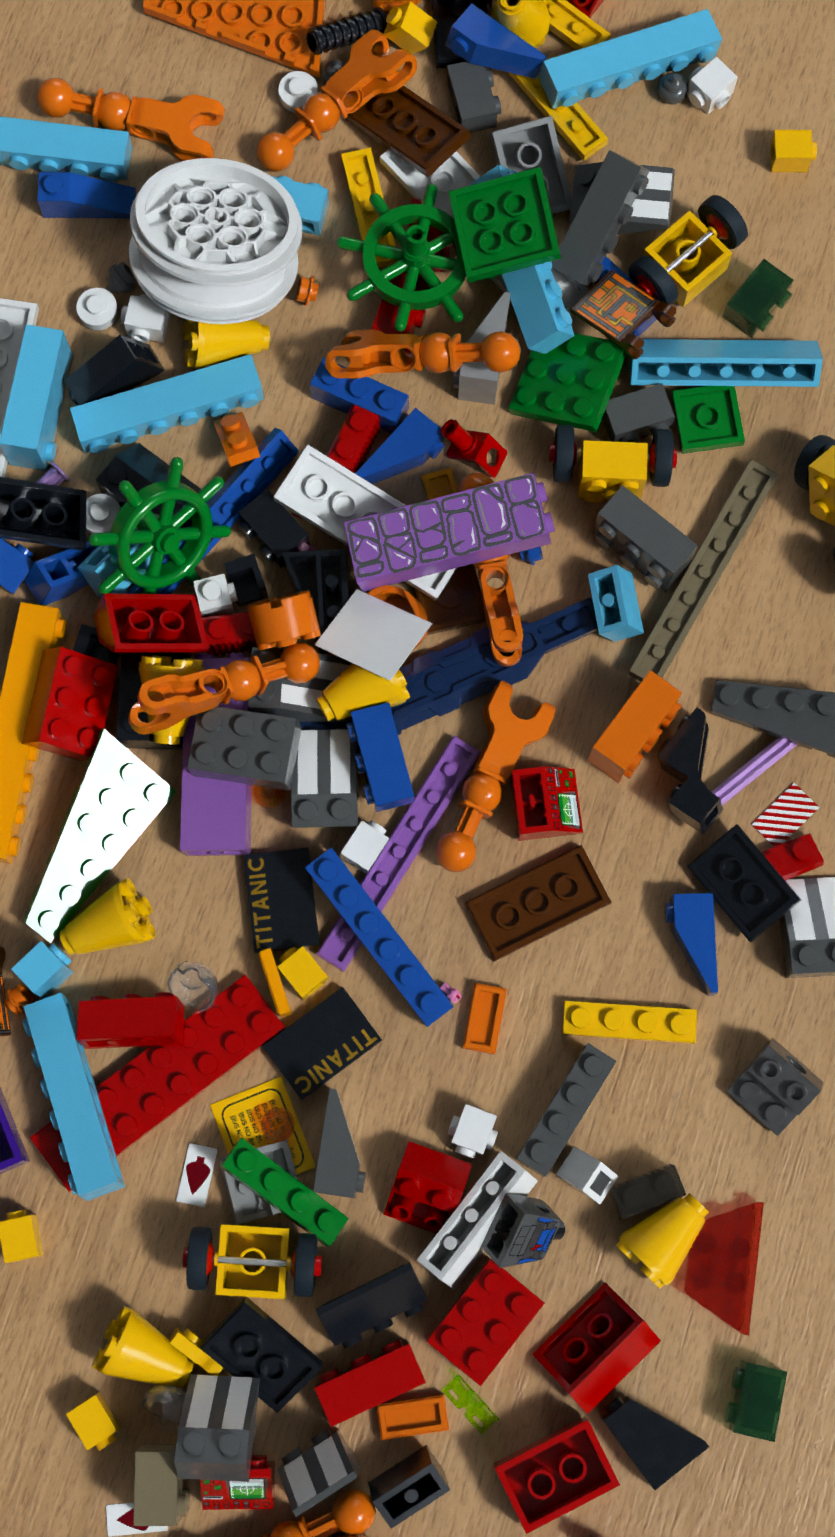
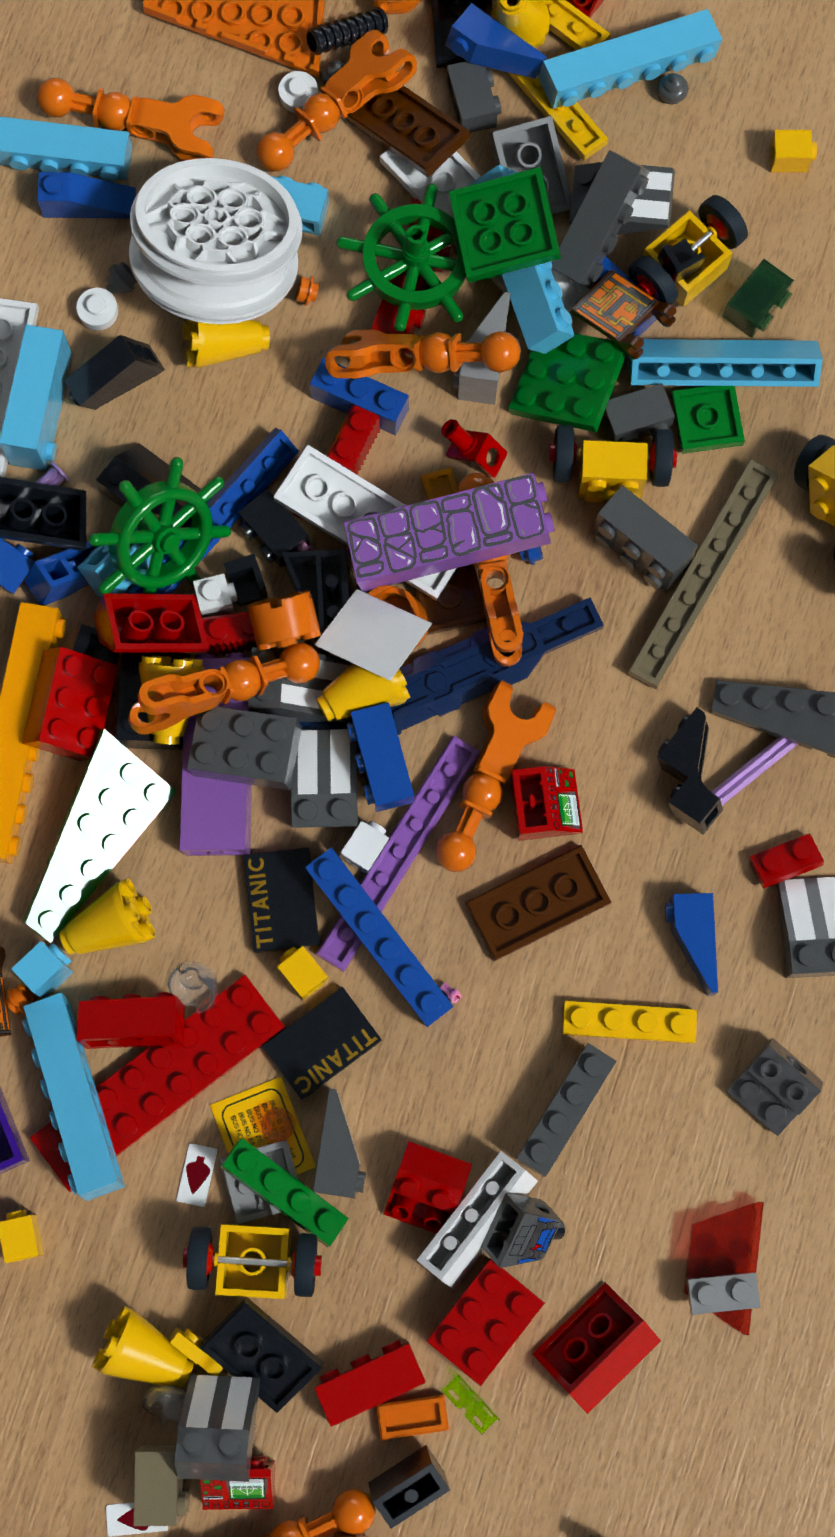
(94, 1422): yellow brick -> none
(100, 513): white wheel -> none
(145, 319): white brick -> none
(167, 404): medium azure brick -> none
(236, 439): orange plate -> none
(265, 802): clear orange plate -> none
(275, 983): light orange tile -> none
(317, 1470): slope -> none
(362, 182): yellow plate -> none
(372, 1305): black slope -> none
(404, 449): blue slope -> none
(410, 27): yellow brick -> none
(473, 1131): white brick -> none
(484, 1018): orange tile -> none
(556, 1474): red brick -> none
(582, 1169): white brick -> none
(615, 603): medium azure brick -> none
(636, 727): orange brick -> none
(646, 1191): clear smoke brick -> none
(650, 1440): black slope -> none
(664, 1239): yellow cone -> none
(680, 260): none -> black panel
(711, 86): white brick -> none
(723, 1293): none -> light grey plate
(744, 883): black tile -> none
(756, 1400): clear green brick -> none
(785, 815): sticker -> none

